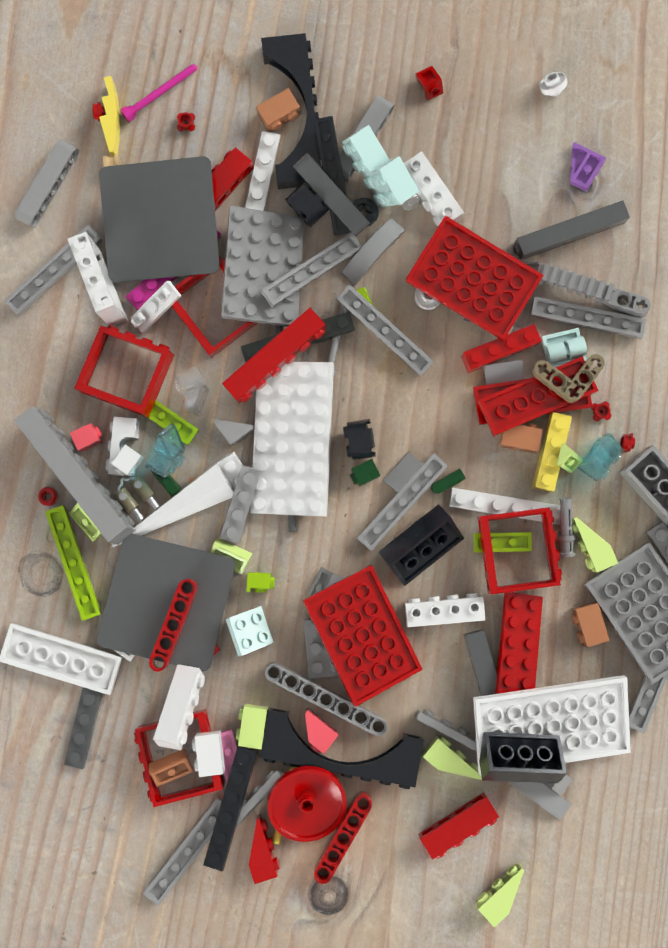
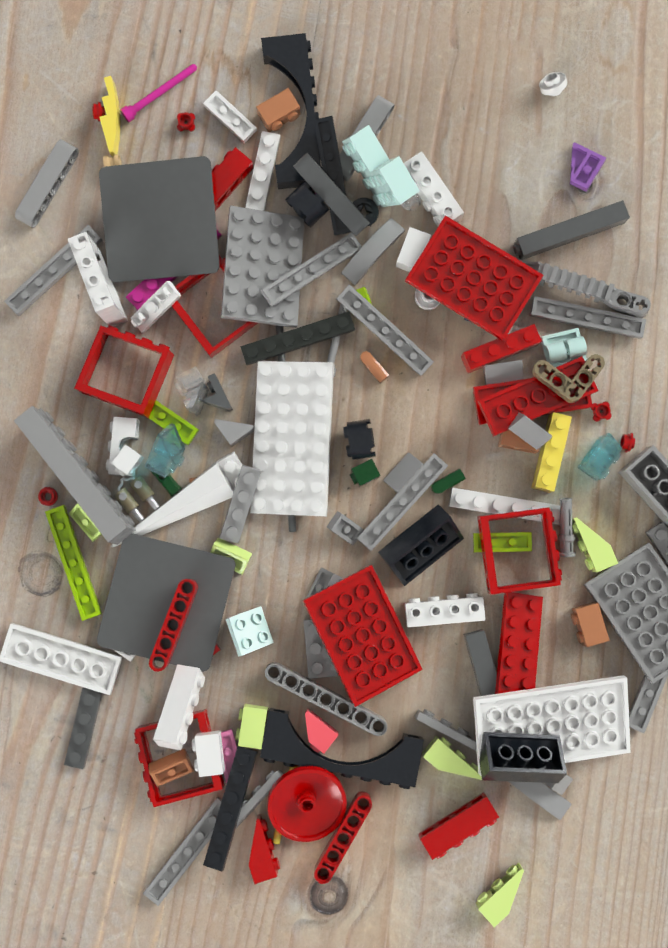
(86, 437): coral brick -> none
(219, 399): none -> dark grey slope
(230, 116): none -> white plate
(260, 581): lime brick -> none
(275, 355): red brick -> none
(345, 528): none -> light grey slope
(374, 367): none -> nougat bar
(412, 248): none -> white brick
(430, 82): red bracket -> none
(529, 431): none -> light grey slope
(568, 459): yellowish green slope -> none

